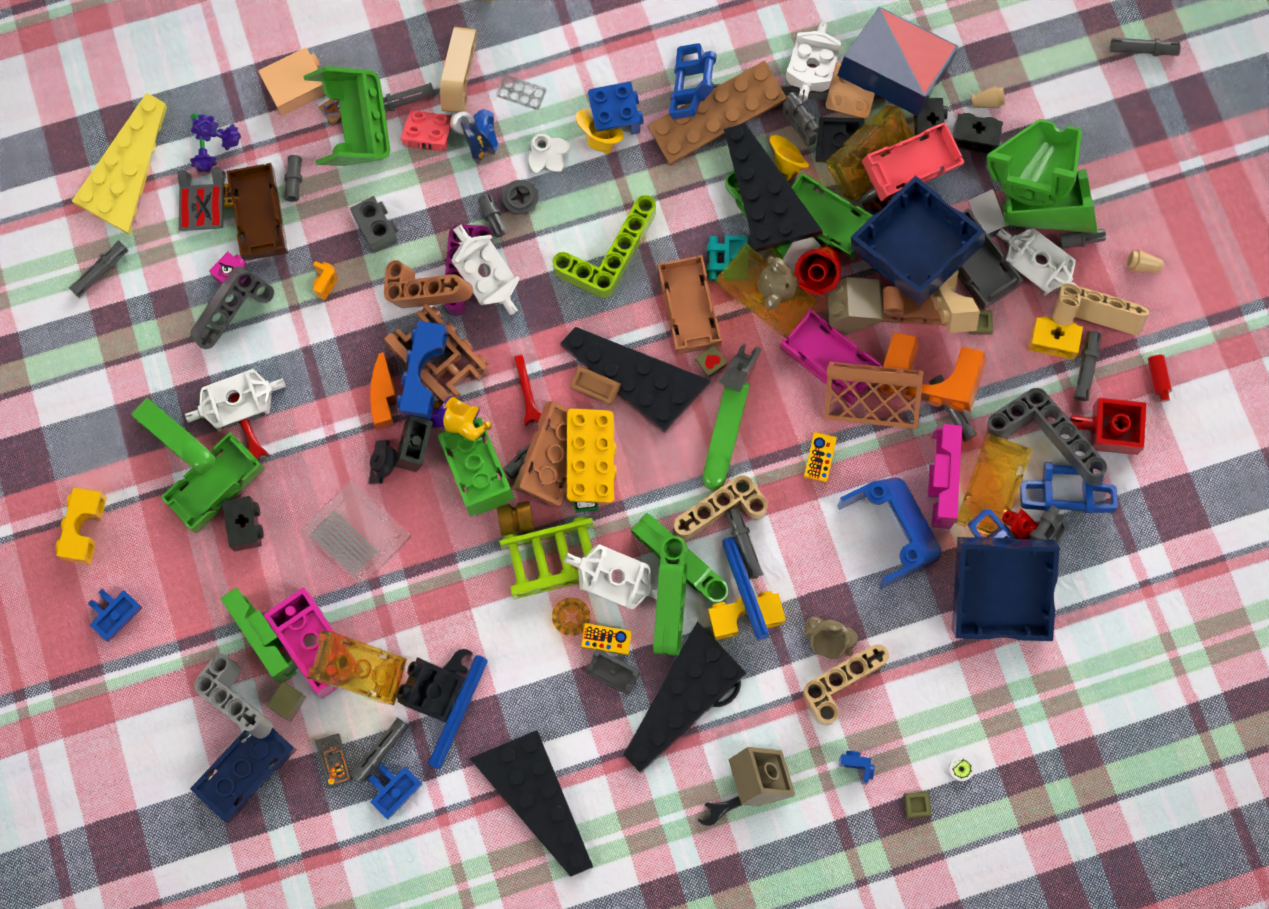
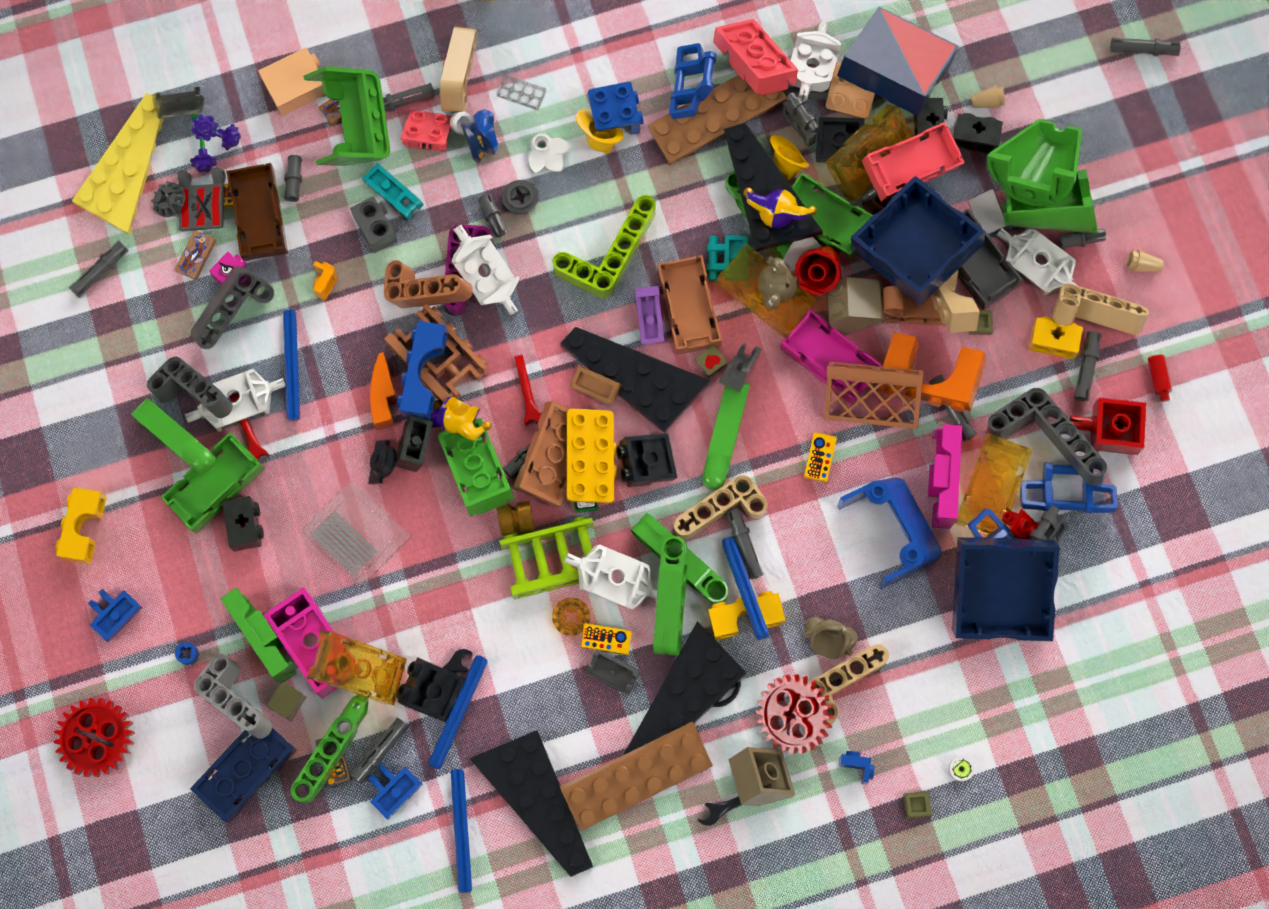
(84, 758): none -> red gear
(176, 199): none -> dark grey gear
(178, 104): none -> clear smoke hinge
(178, 376): none -> dark grey beam
(194, 653): none -> blue bush
(195, 255): none -> tile
(291, 365): none -> blue axle
(319, 756): none -> bright green piece
(392, 191): none -> teal plate
(461, 831): none -> blue axle
(636, 776): none -> medium nougat plate
(646, 459): none -> black plate
(649, 314): none -> medium lavender bracket
(755, 57): none -> coral piece
(775, 706): none -> gear
(778, 207): none -> piece

